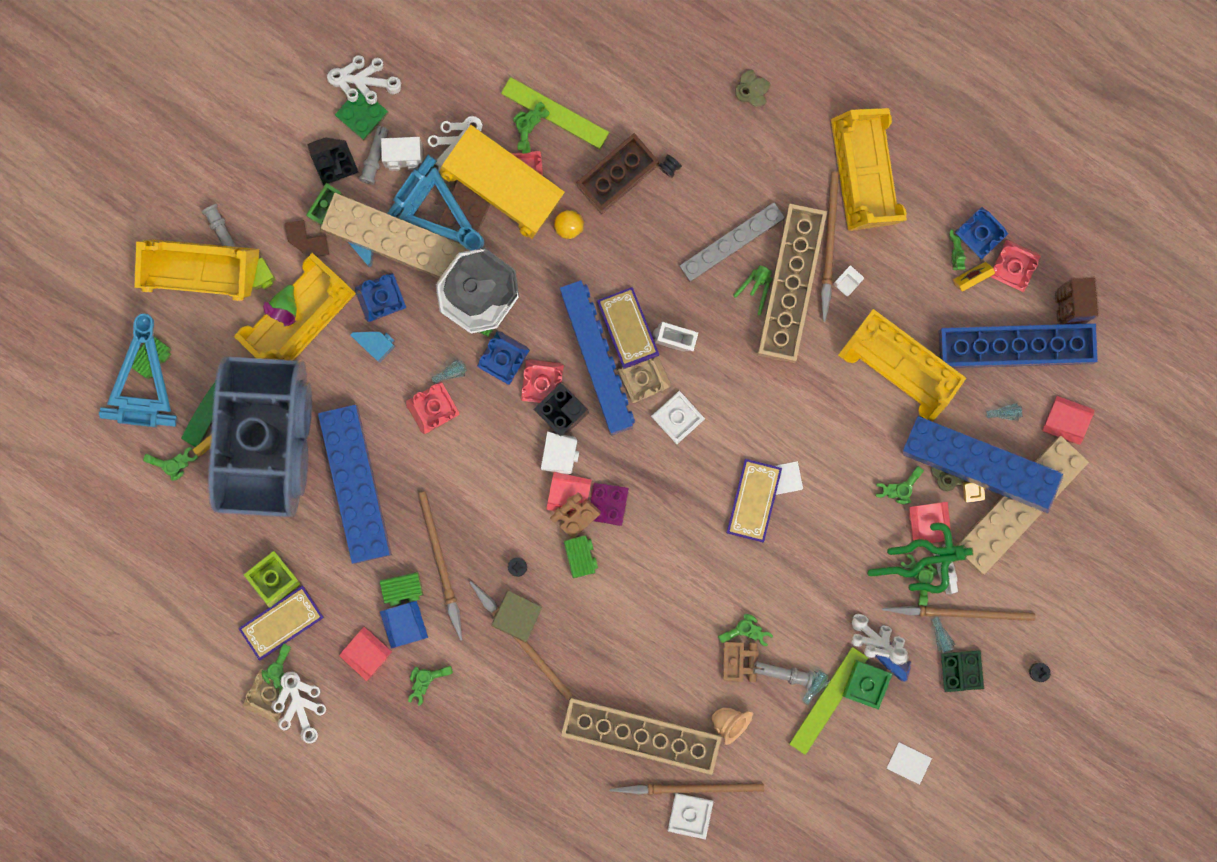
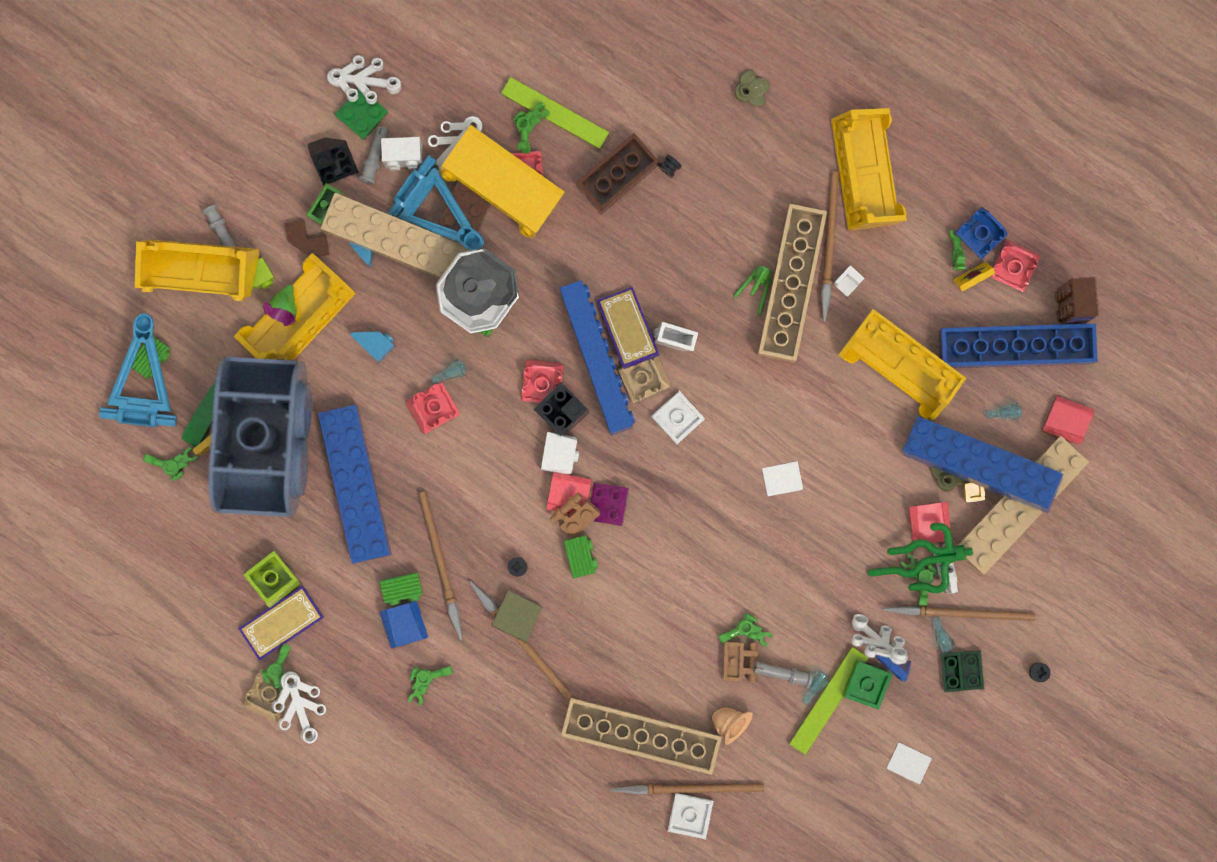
(365, 654): coral slope -> none
(380, 297): blue slope -> none
(503, 357): blue slope -> none
(569, 224): yellow hair -> none
(732, 242): light grey plate -> none
(754, 500): pearl gold tile -> none
(901, 490): bright green piece -> none

